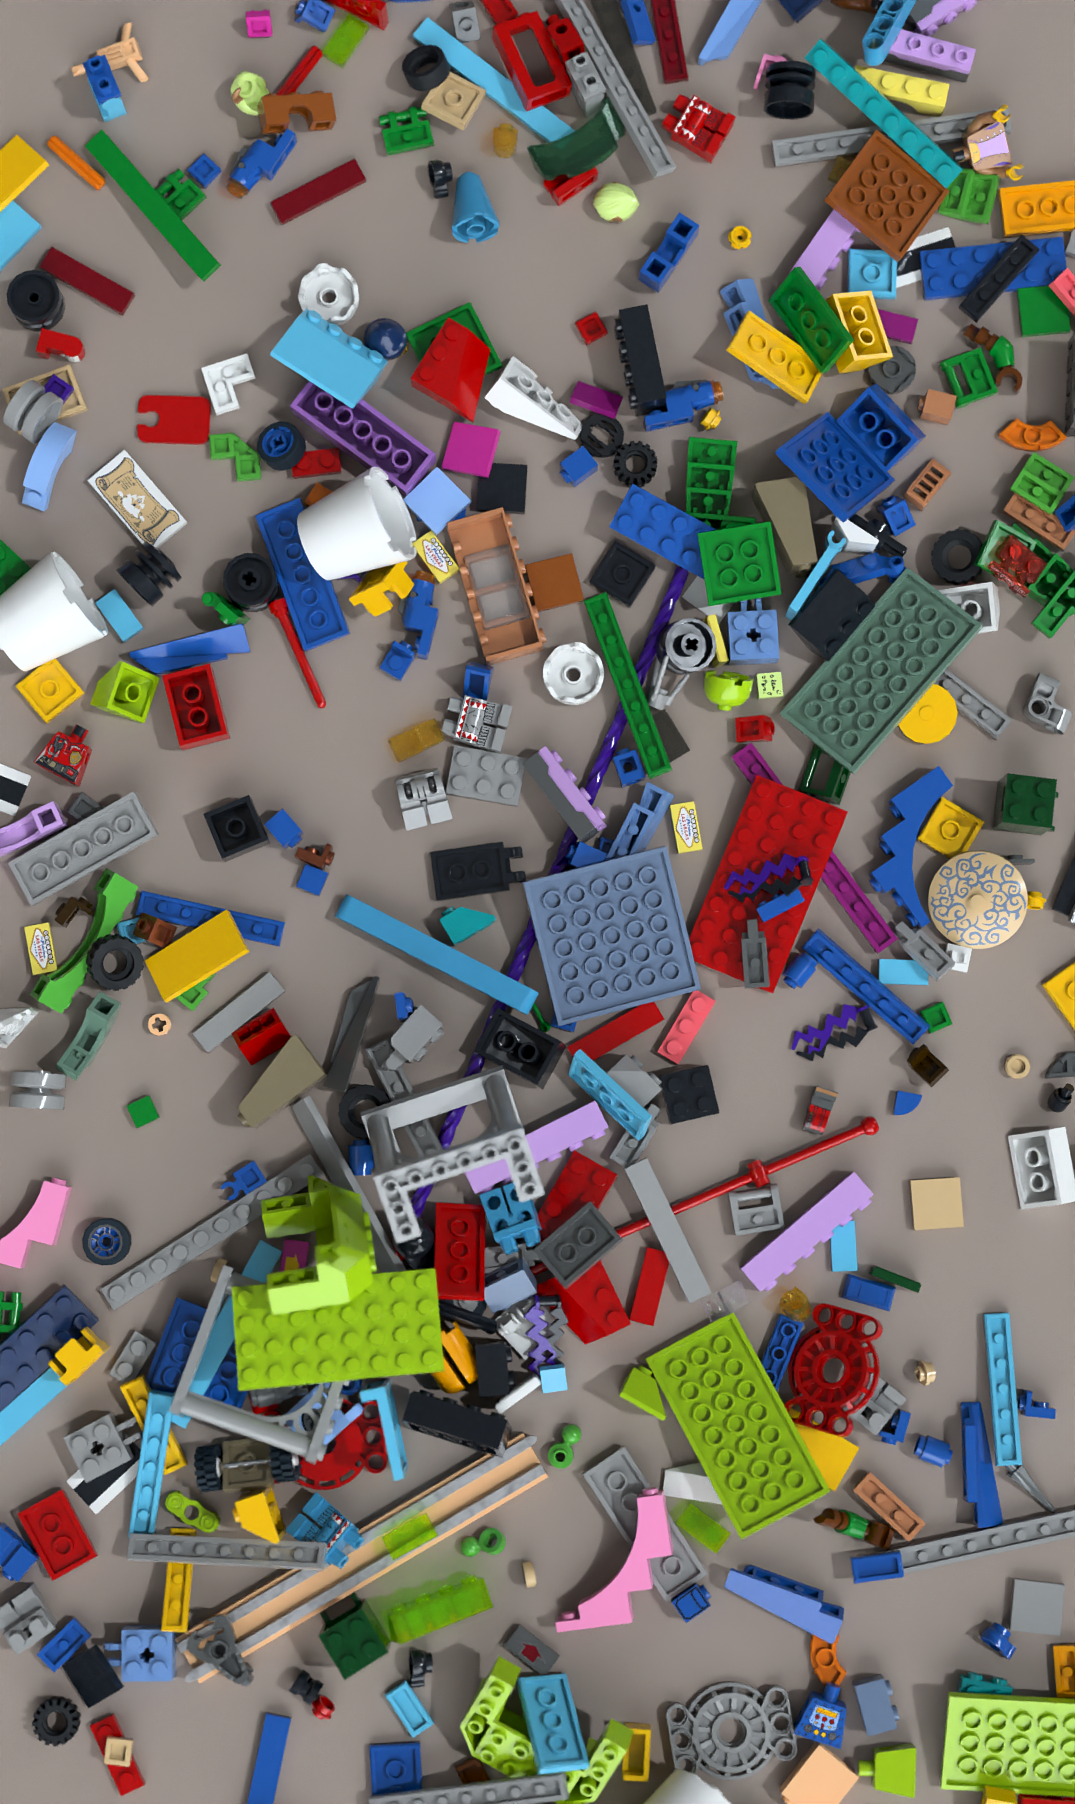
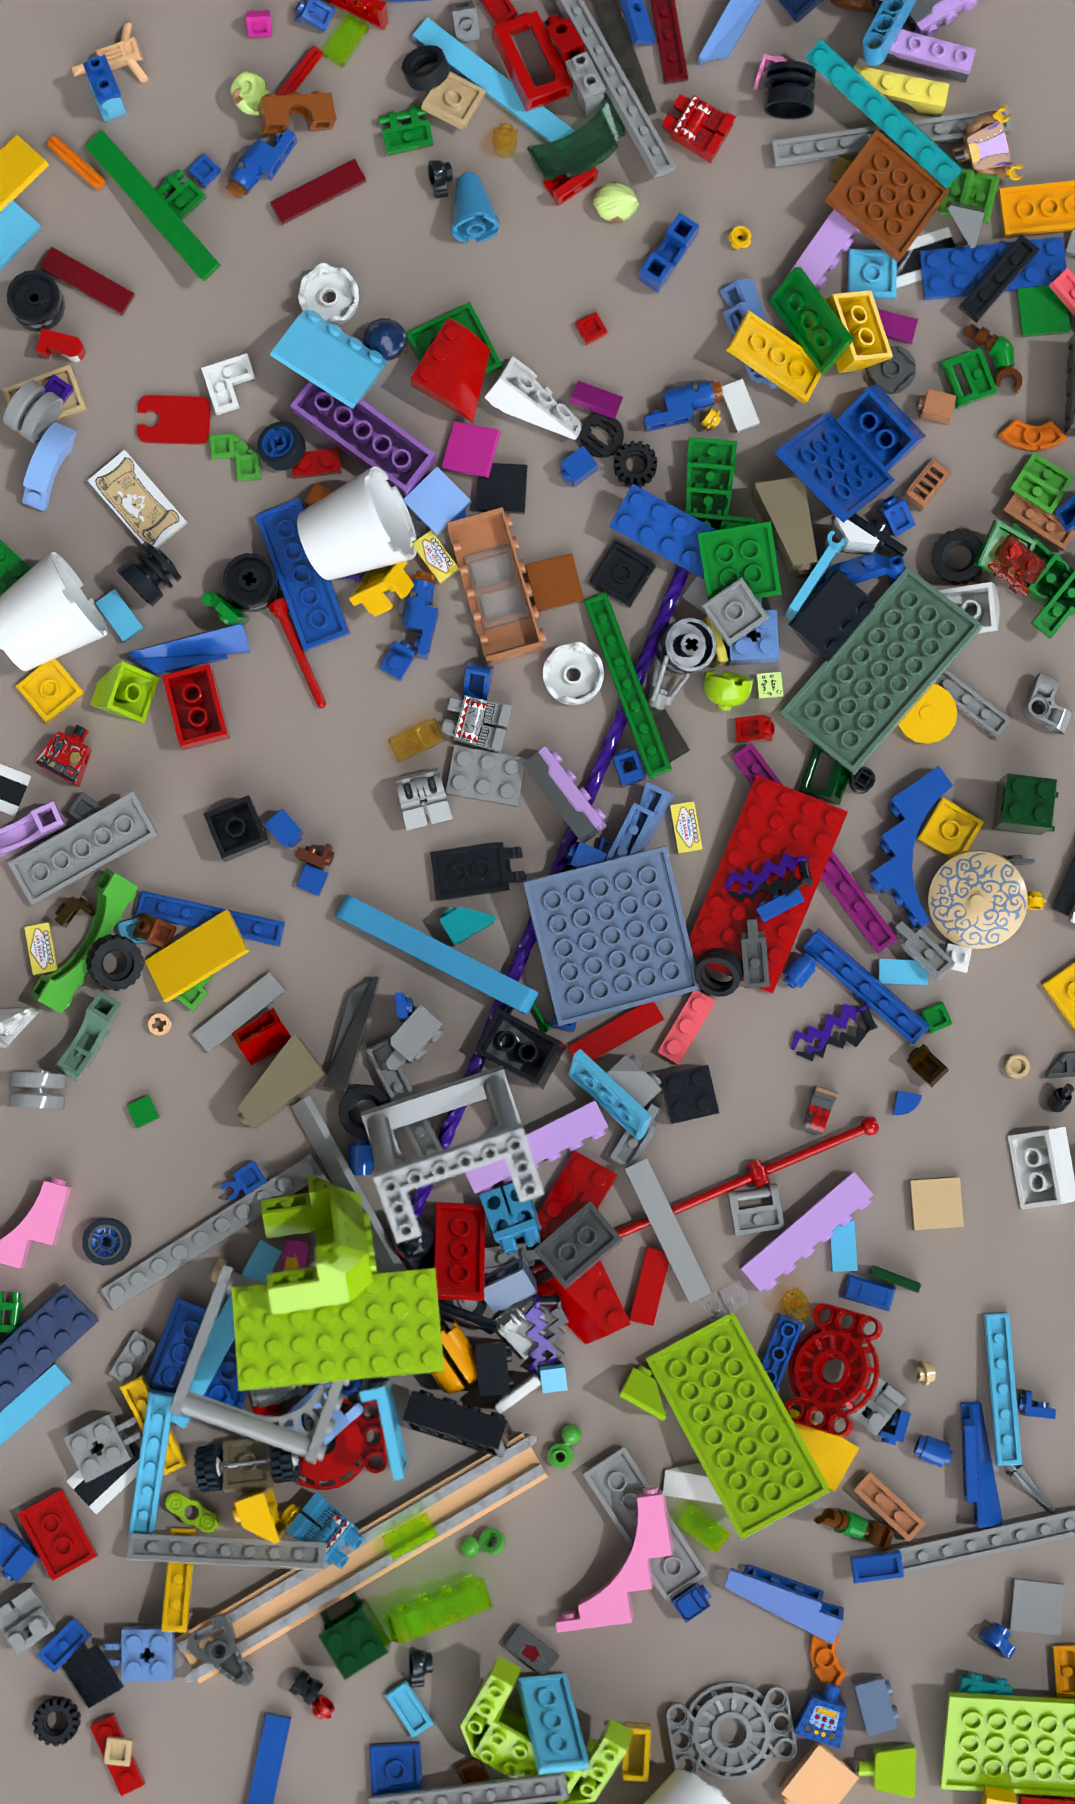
(78, 1356): yellow panel -> none
(290, 1514): none -> yellow plate
(529, 1574): tan tile -> none
(641, 360): black brick -> none
(723, 957): none -> black tyre
(735, 611): none -> light grey tile
(740, 406): none -> white tile
(860, 784): none -> black wheel
(968, 219): none -> slope

